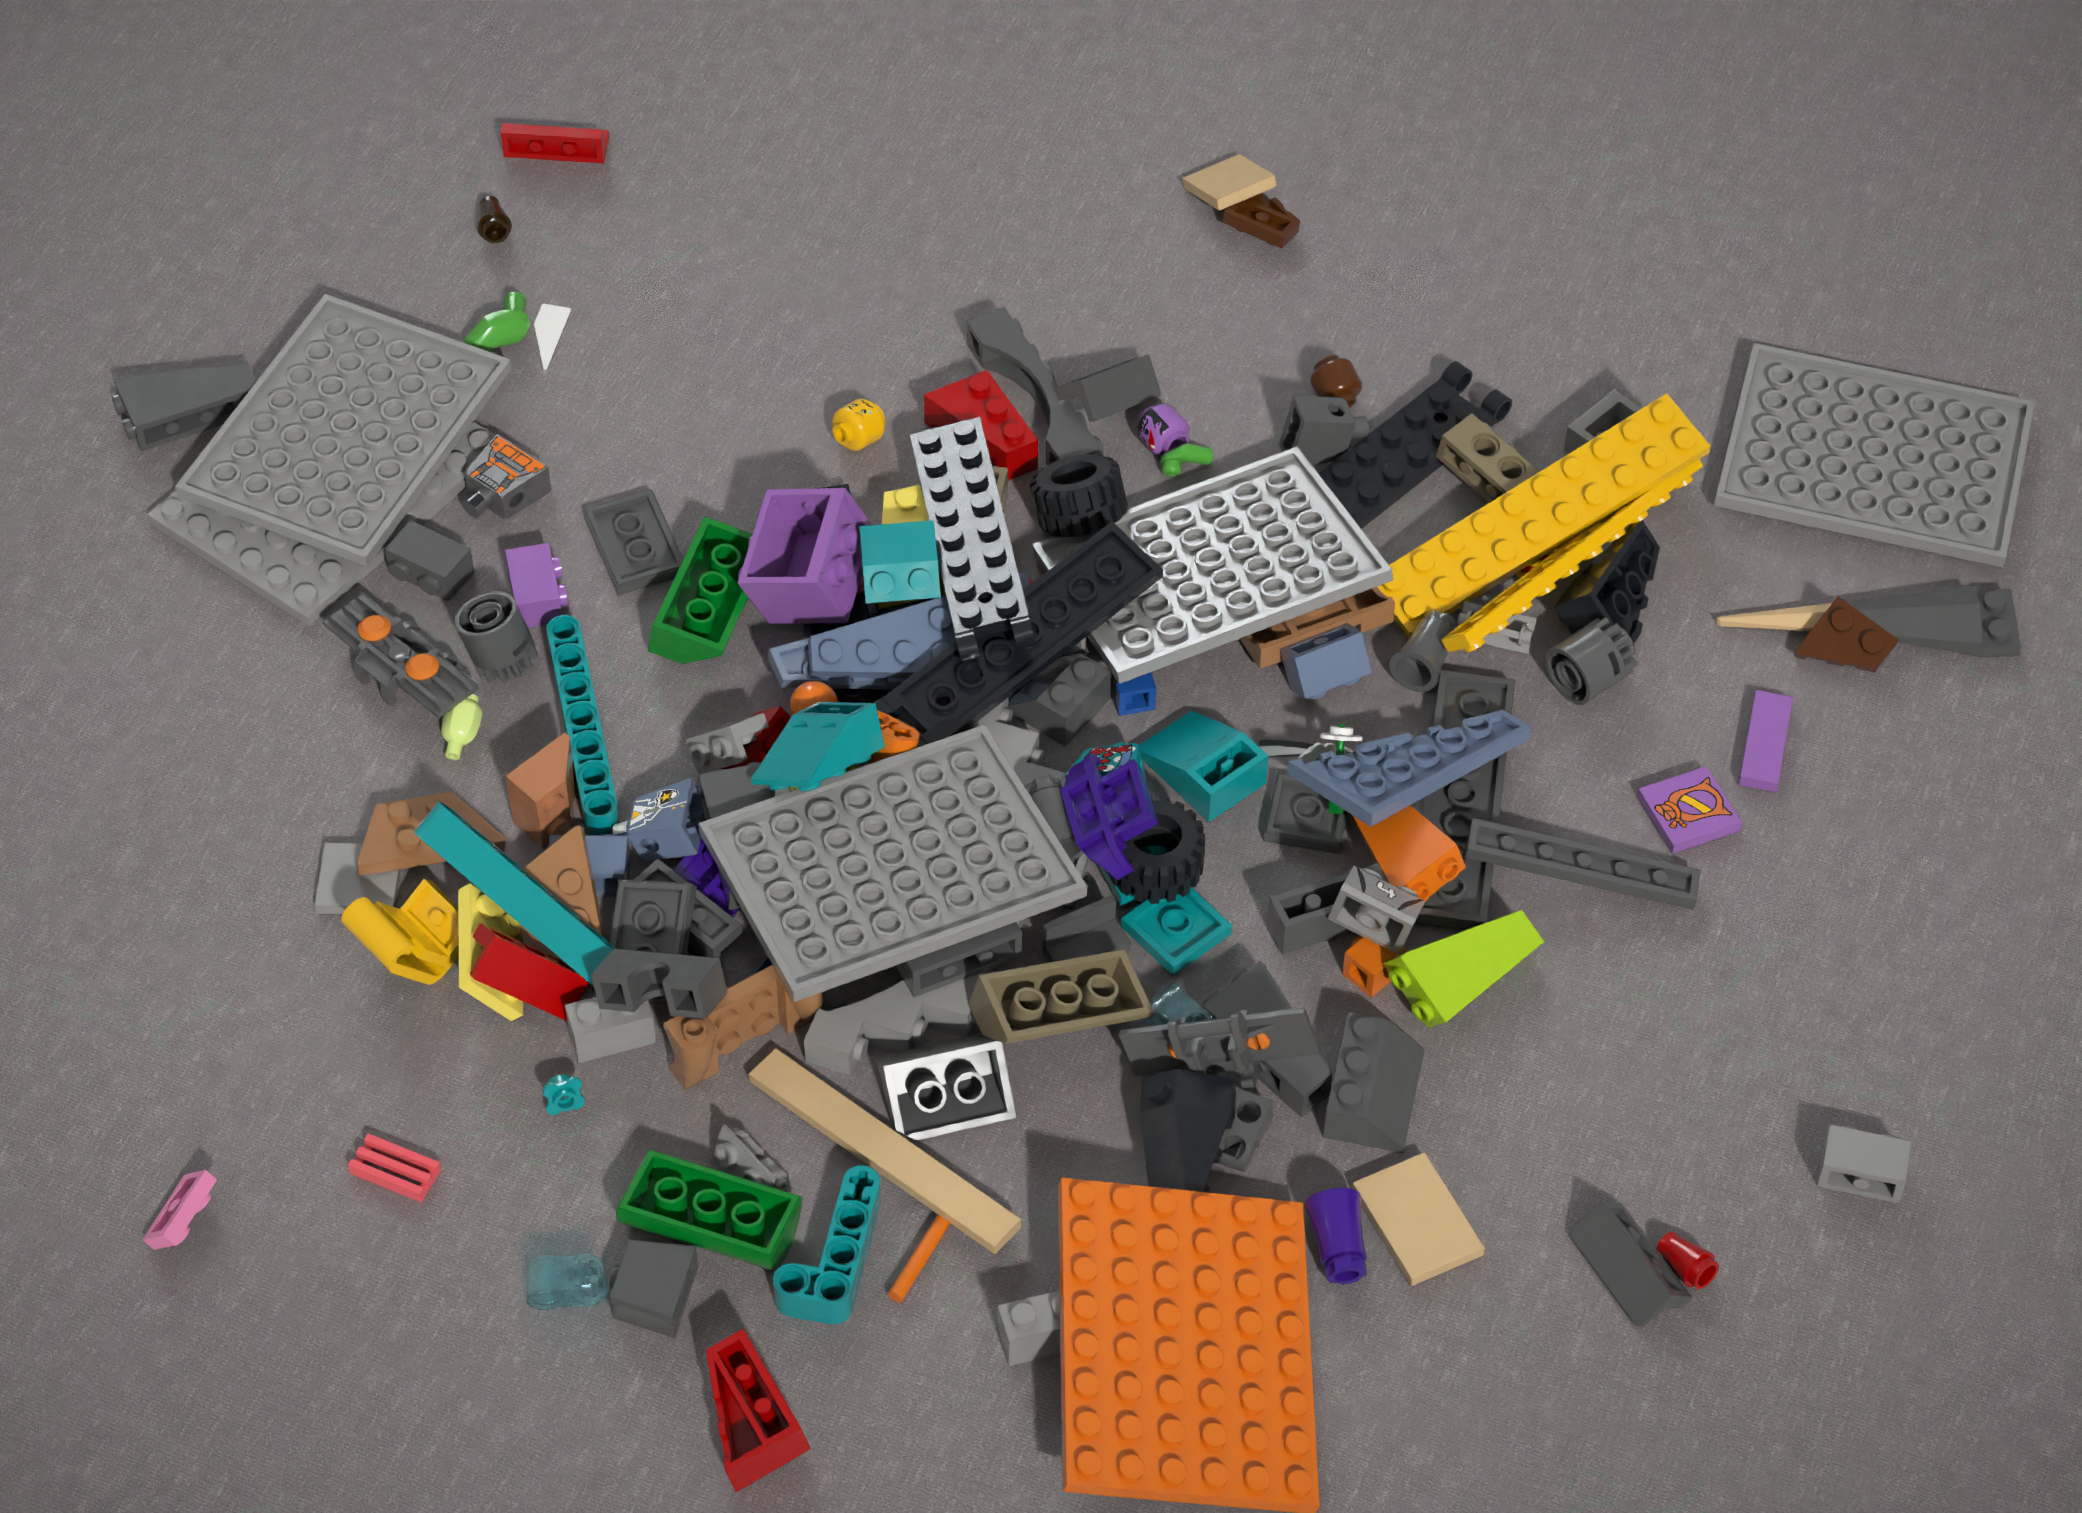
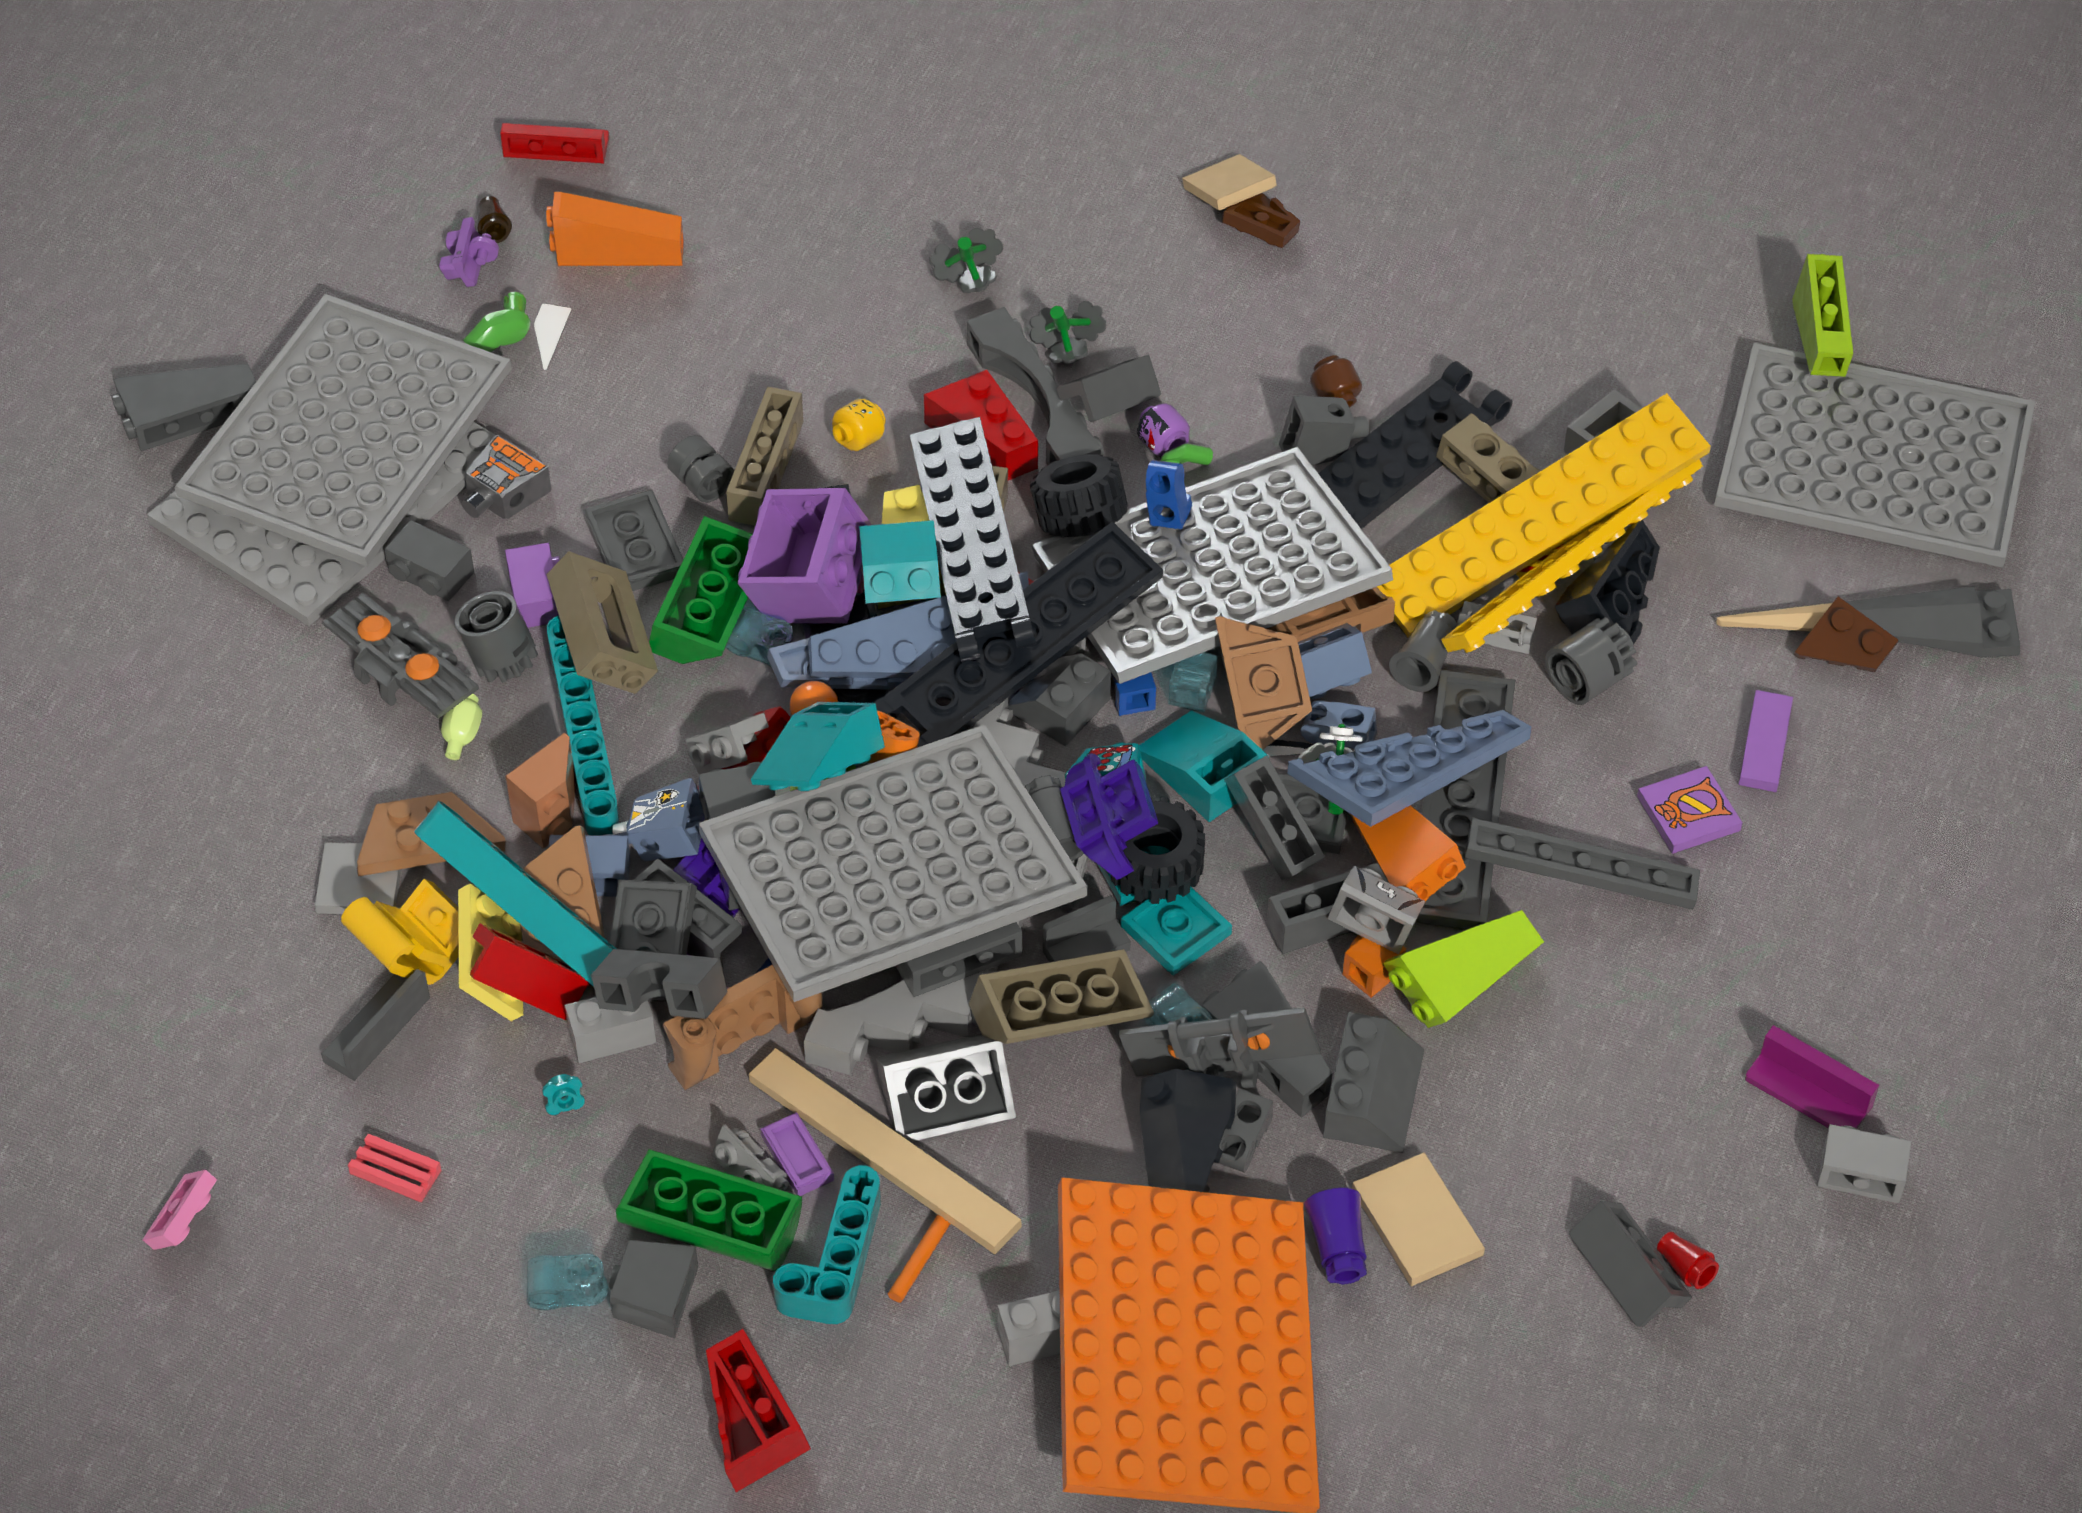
(377, 1024): none -> dark grey panel
(468, 253): none -> medium lavender hips
(577, 596): none -> dark tan piece
(612, 233): none -> orange slope
(700, 468): none -> dark grey wheel
(757, 634): none -> clear light blue piece
(765, 453): none -> dark tan brick
(797, 1154): none -> medium lavender tile
(975, 251): none -> dark grey plant
(1052, 327): none -> dark grey plant
(1167, 490): none -> blue leg
(1193, 682): none -> clear light blue brick
(1263, 679): none -> medium nougat wing
(1274, 818): none -> dark grey brick
(1333, 713): none -> sand blue leg
(1811, 1081): none -> magenta panel
(1824, 315): none -> lime slope

